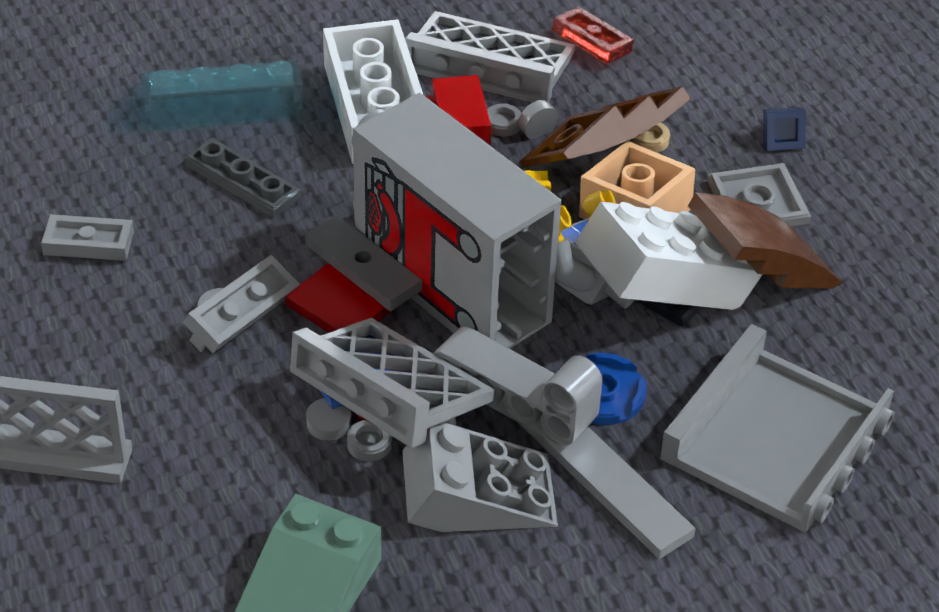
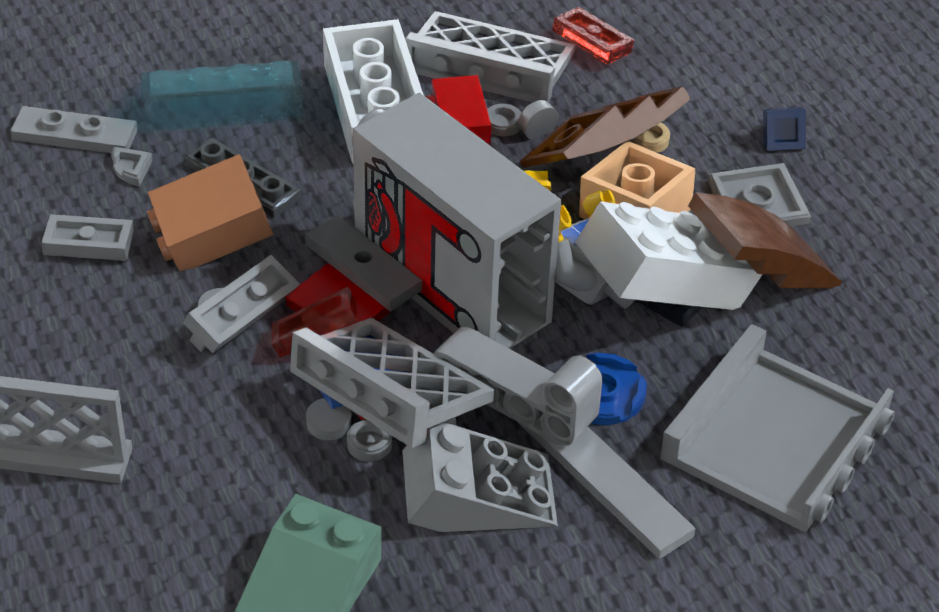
(73, 130): none -> light grey plate
(131, 164): none -> light grey tile
(208, 214): none -> nougat brick
(320, 317): none -> clear red plate

